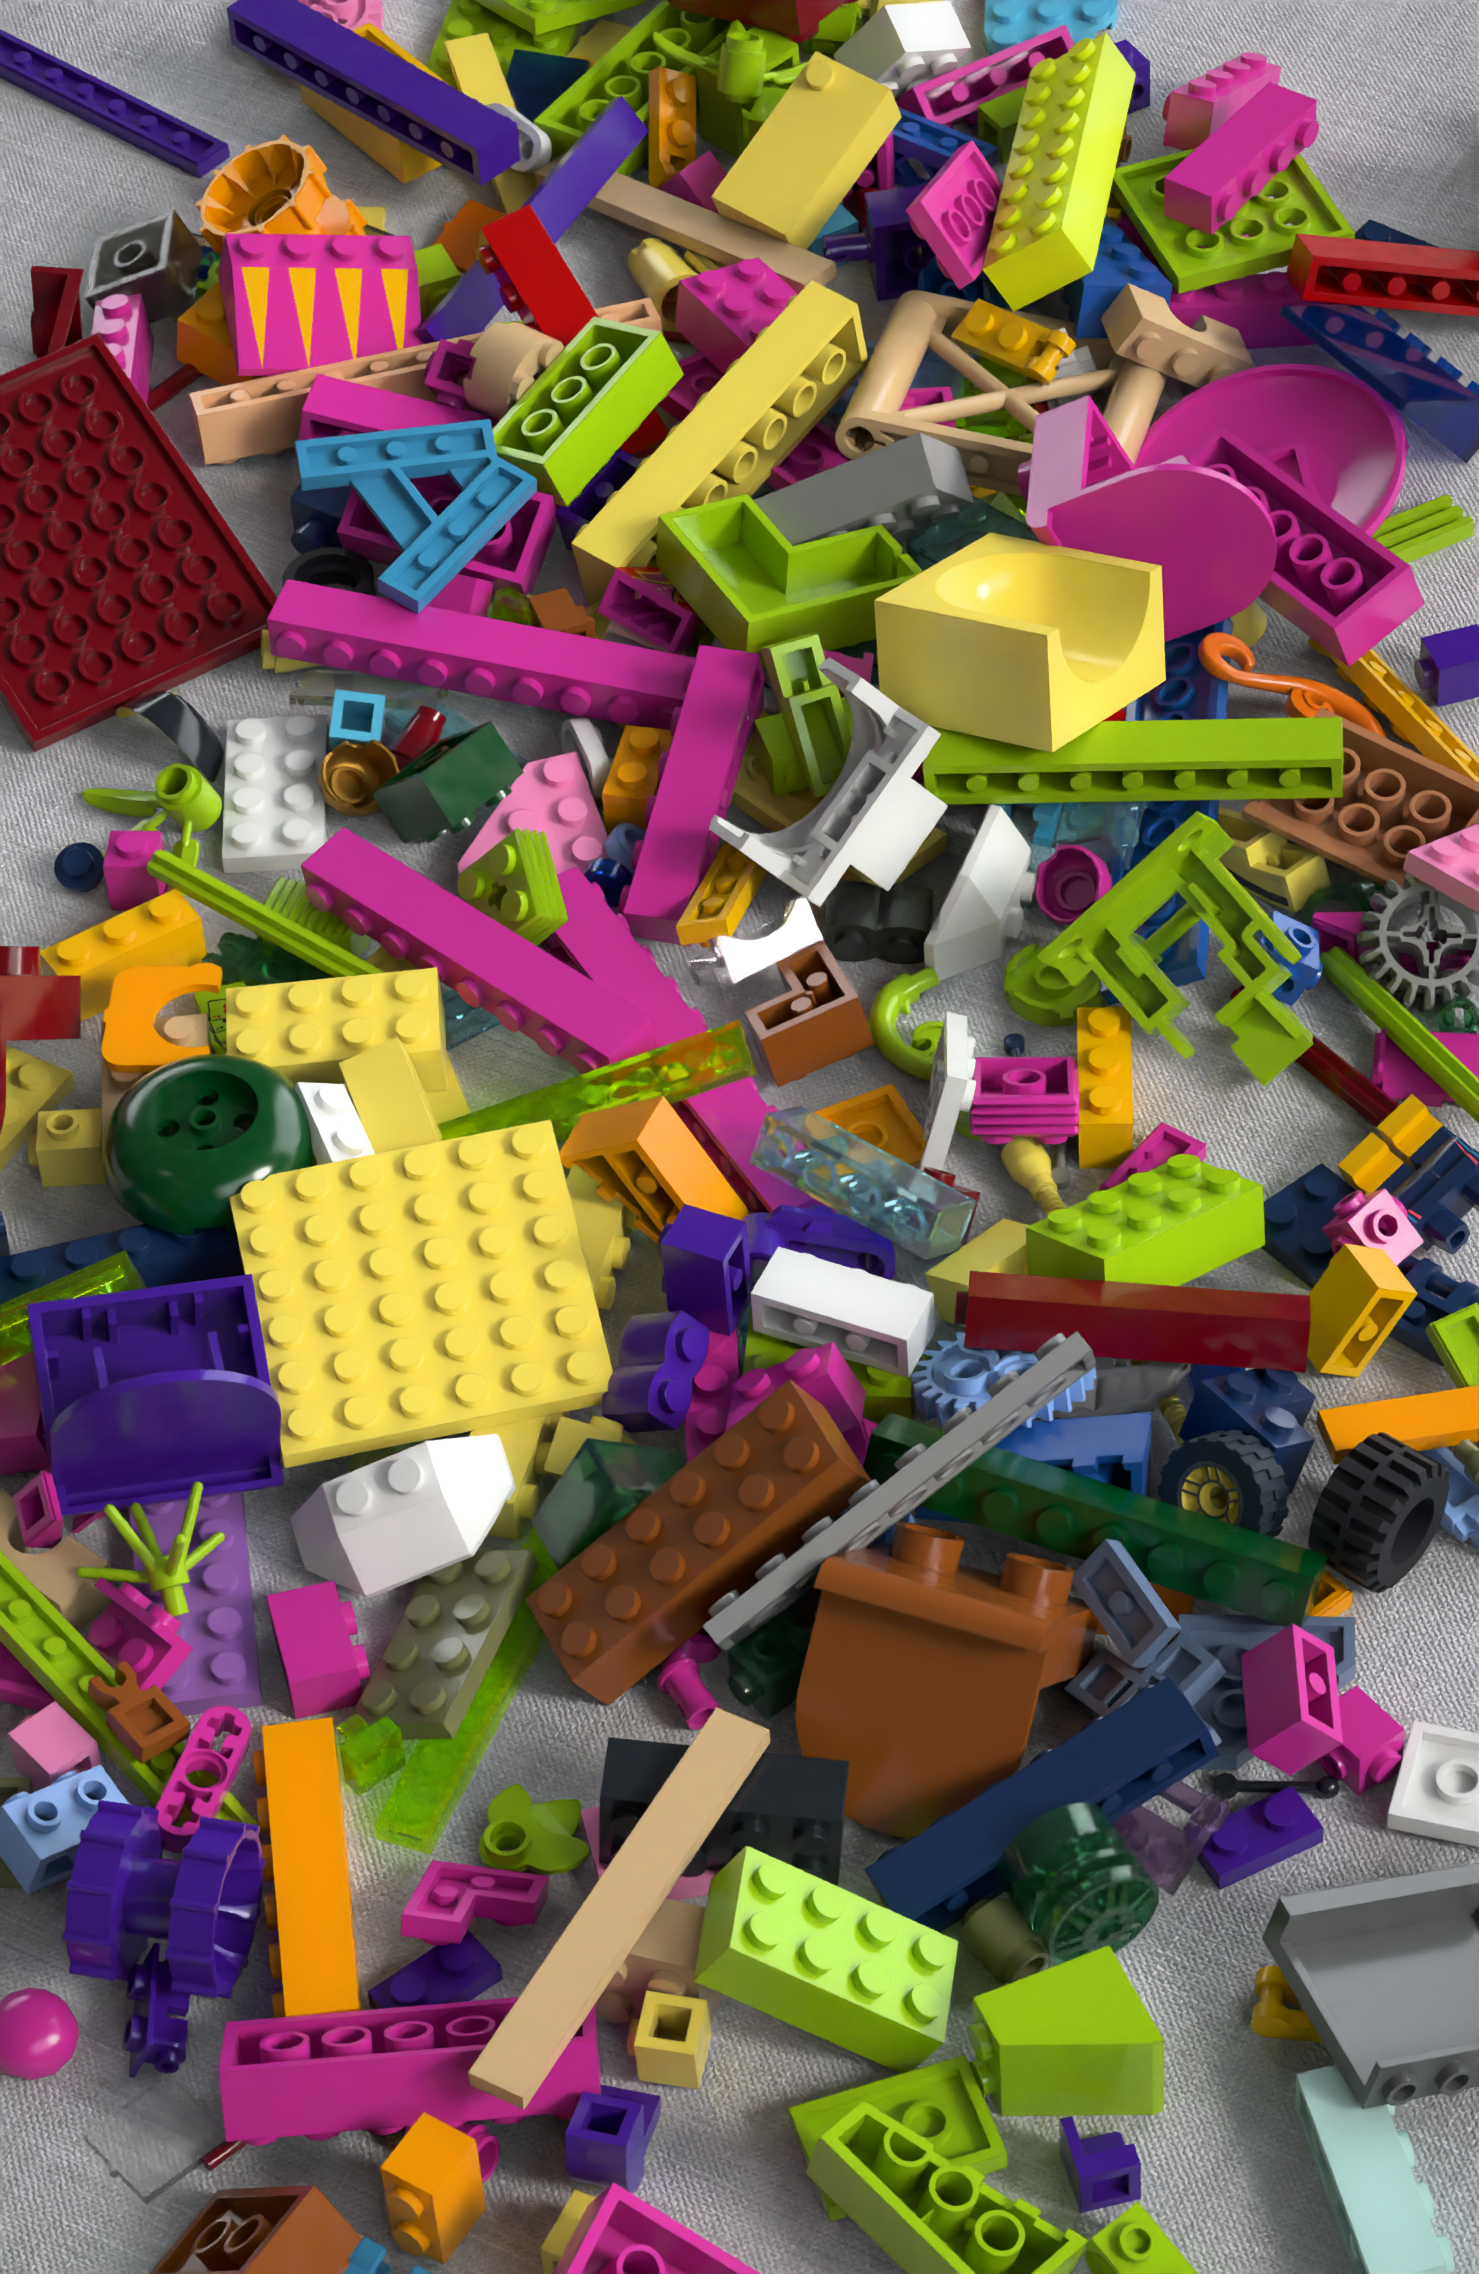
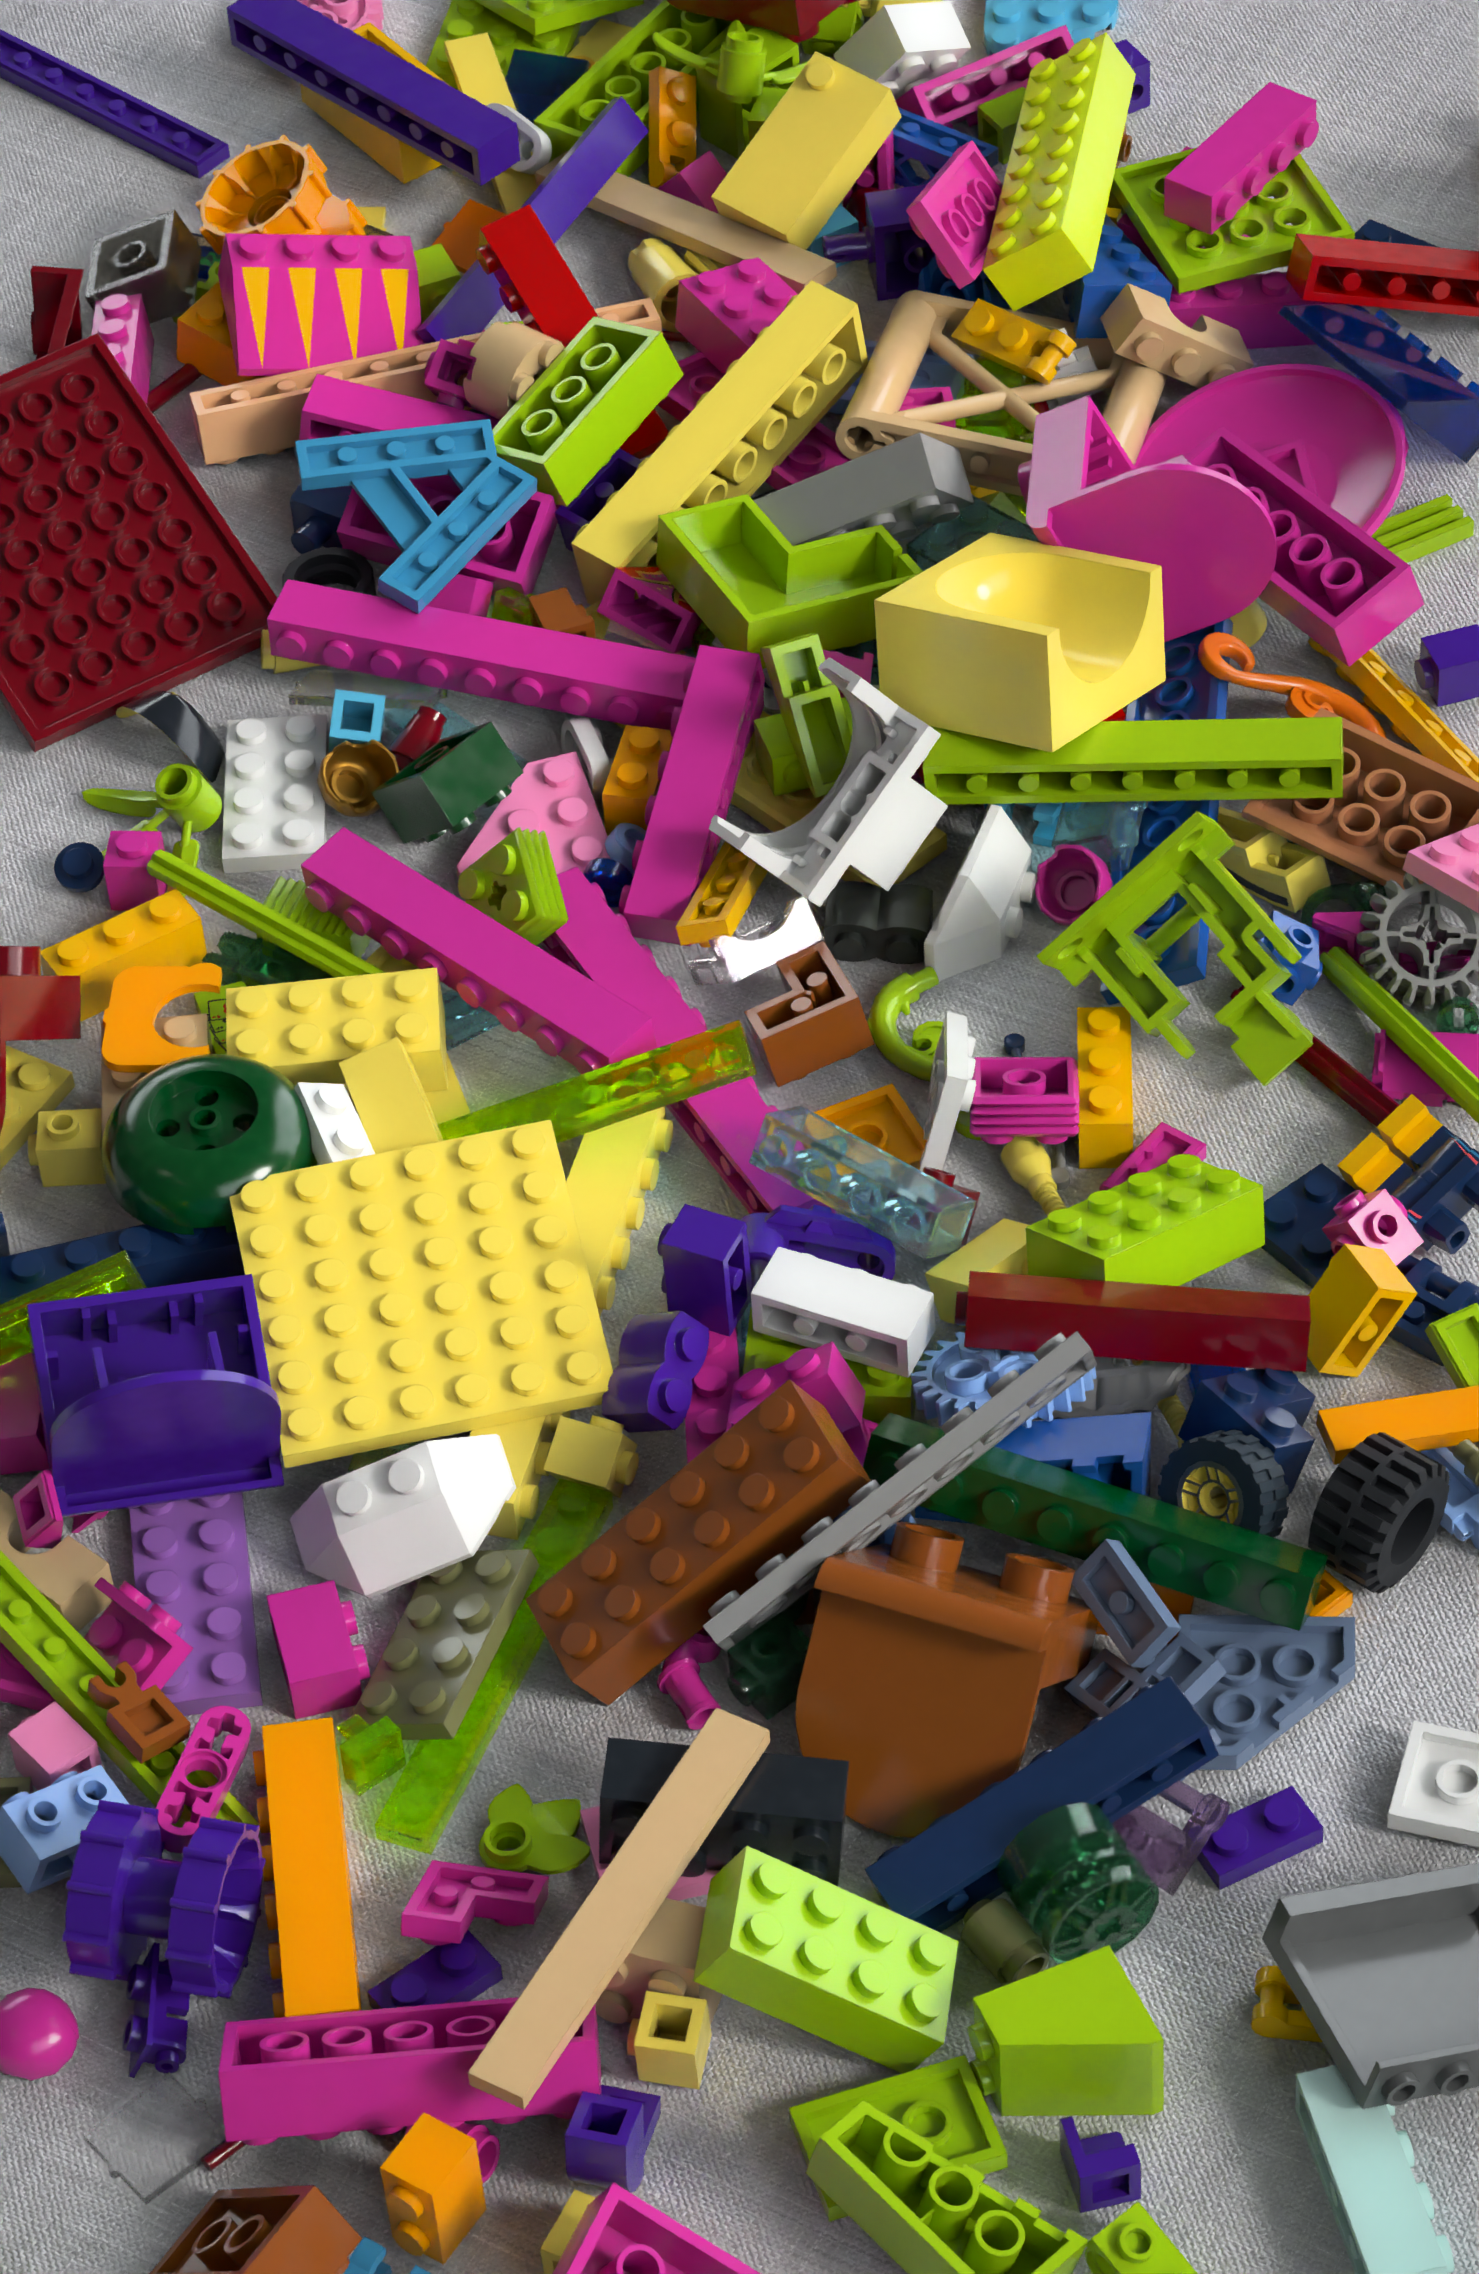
(161, 1572): lime plant -> none
(598, 1491): clear green brick -> none
(649, 1164): light orange wedge -> none
(1043, 993): lime tile -> none
(1210, 100): dark pink brick -> none
(1227, 1786): black hinge -> none
(1291, 1699): dark pink brick -> none
(1370, 1744): dark pink brick -> none

